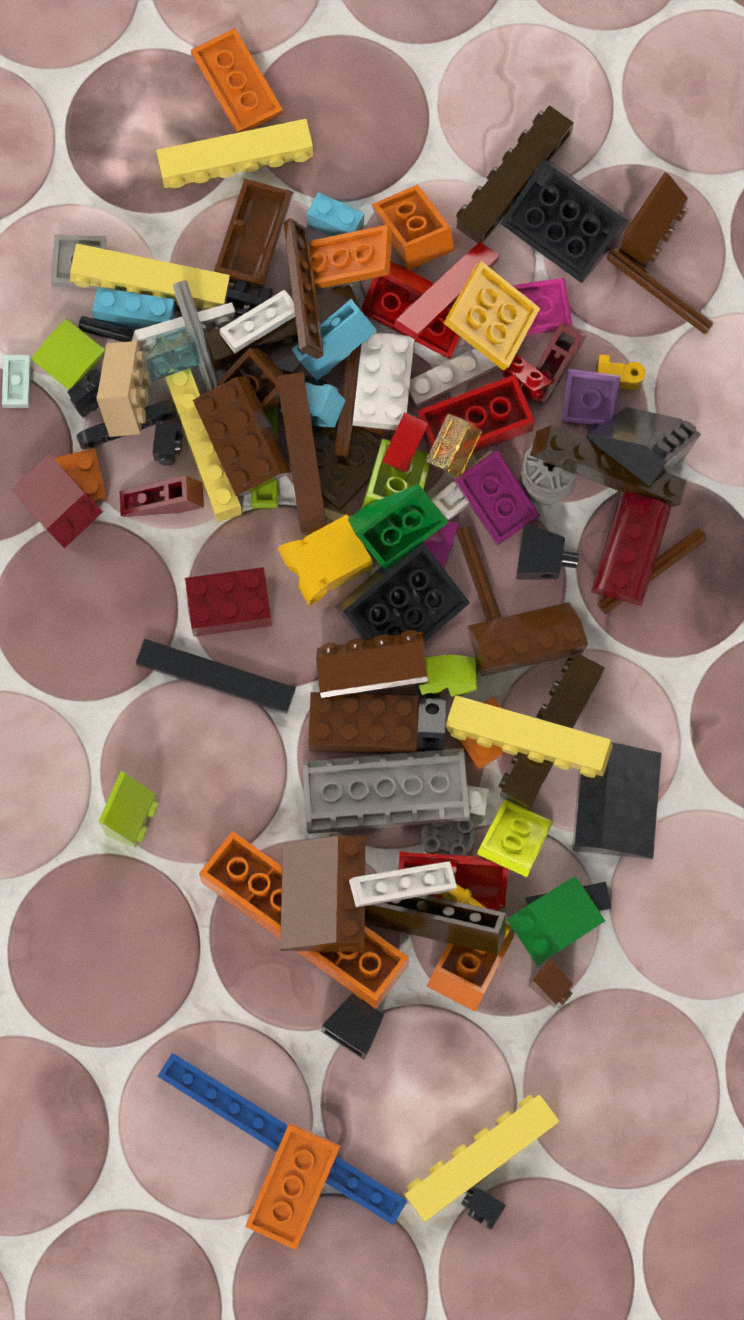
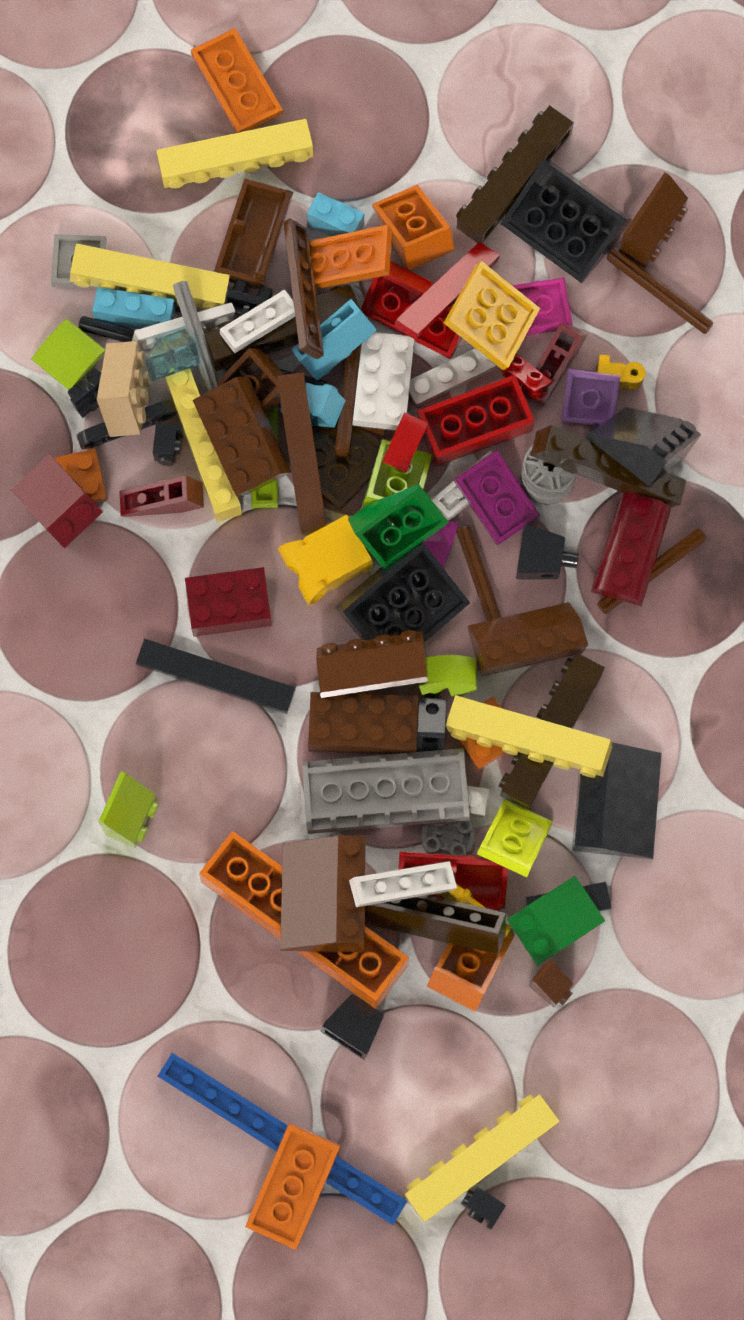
(16, 381): light aqua plate -> none
(454, 445): clear yellow hinge -> none

